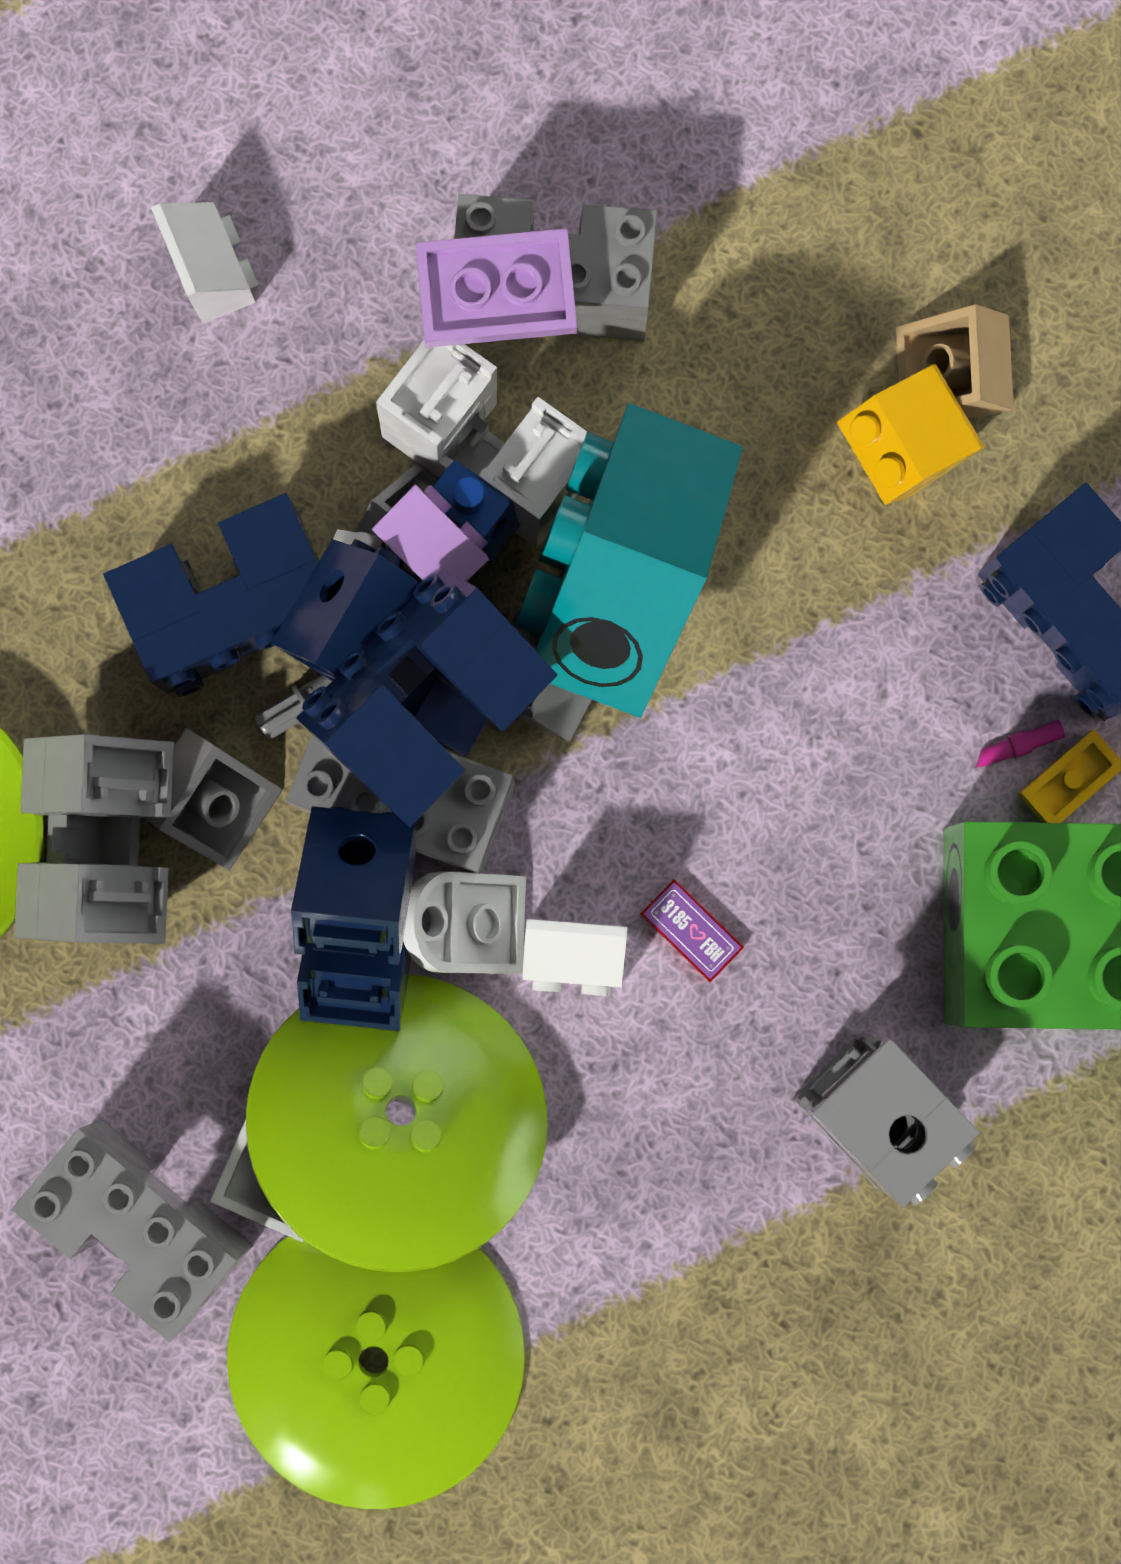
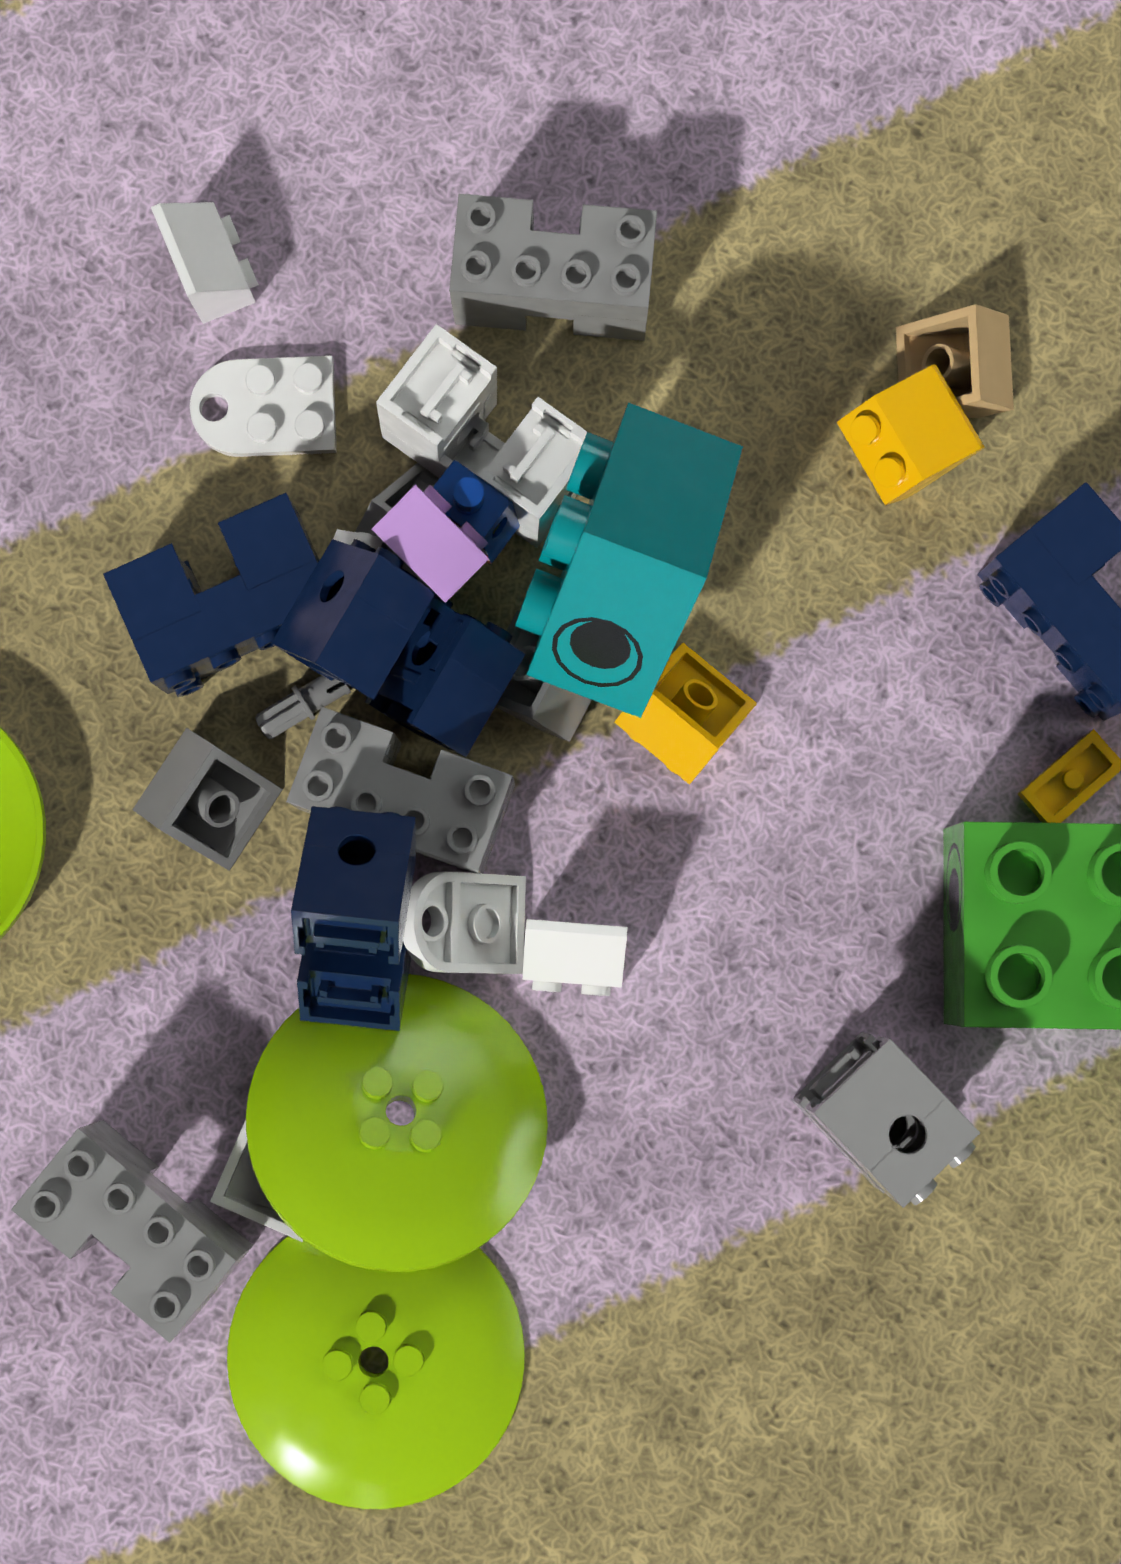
(94, 805): light grey piece -> none
(272, 406): none -> white plate
(441, 631): dark blue piece -> none
(496, 288): lavender plate -> none
(688, 714): none -> yellow slope
(691, 930): medium lavender tile -> none
(1020, 743): dark pink piece -> none

